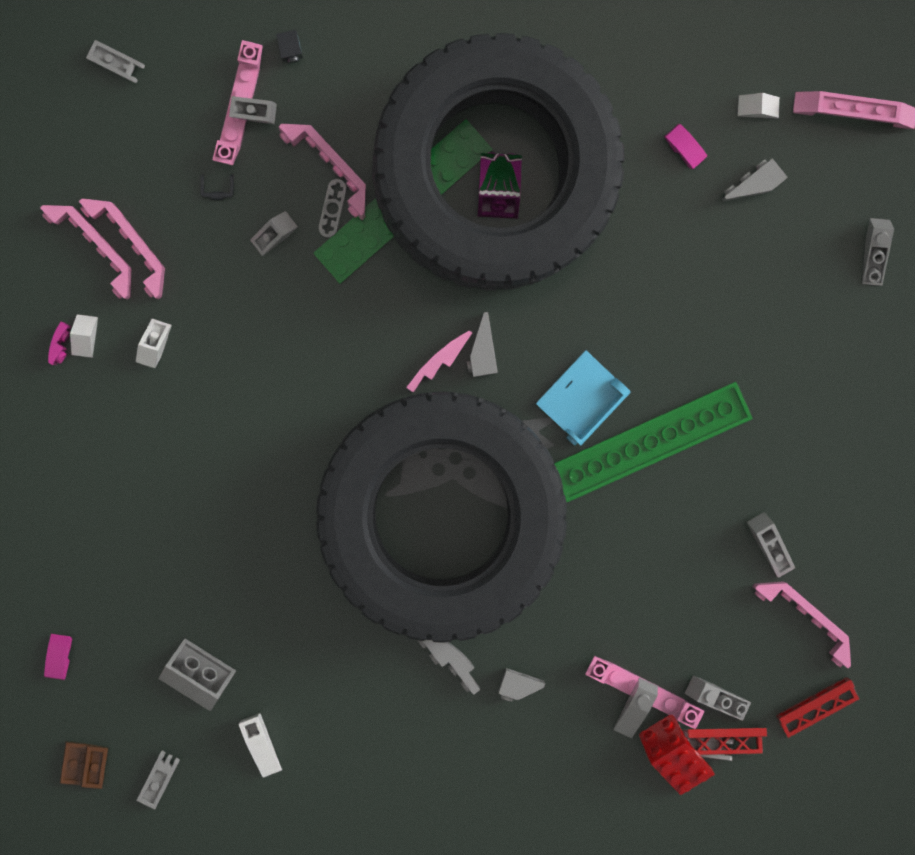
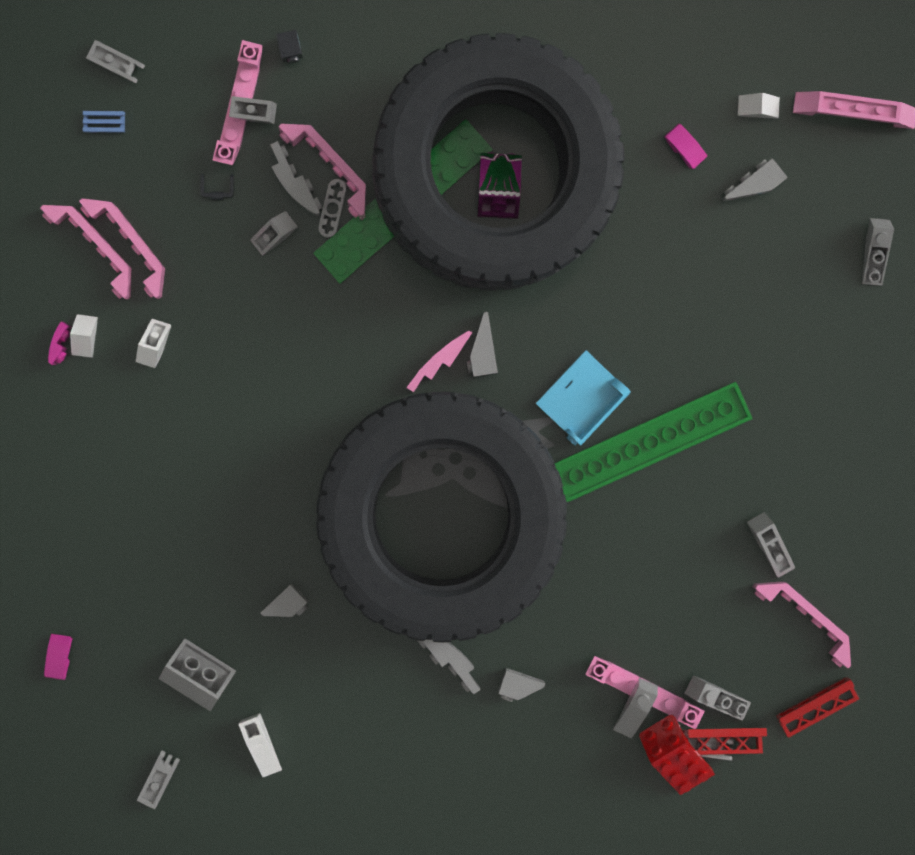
(83, 765): reddish brown slope -> none
(121, 121): none -> medium blue tile
(287, 604): none -> light grey slope
(297, 187): none -> light grey slope

